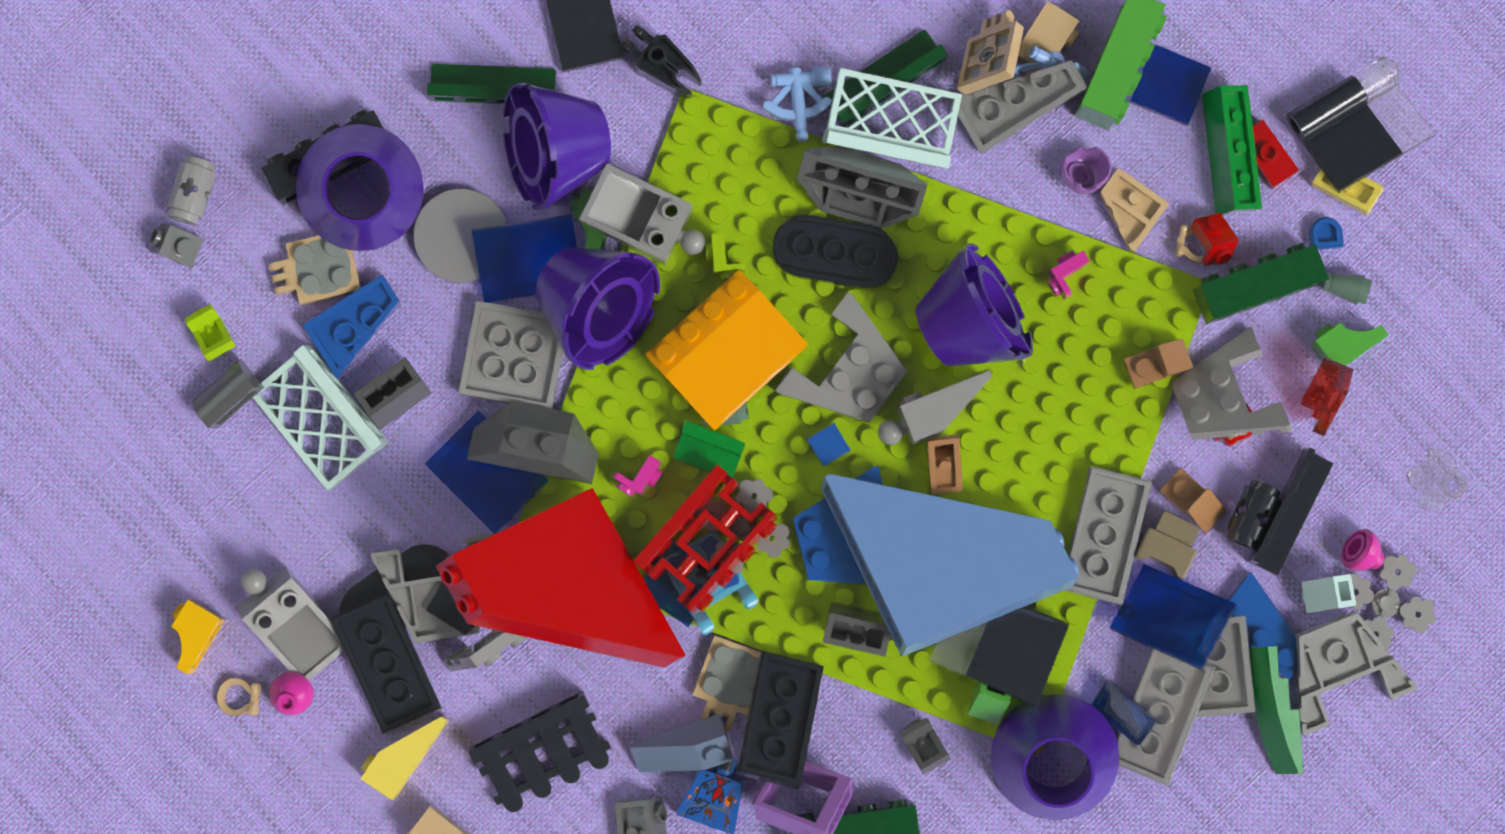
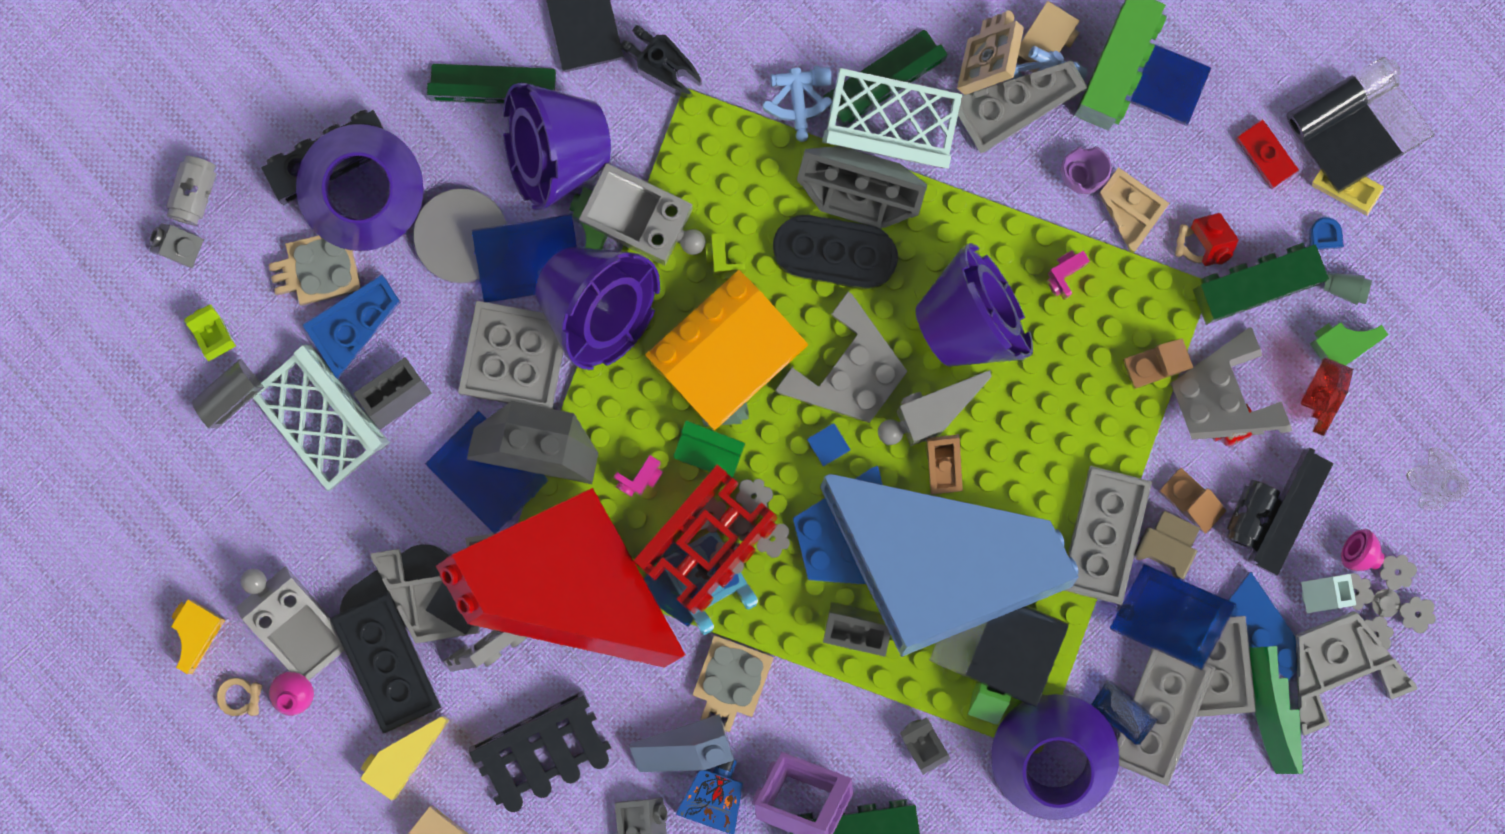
(780, 720): black tile -> none
(1231, 149): green panel -> none

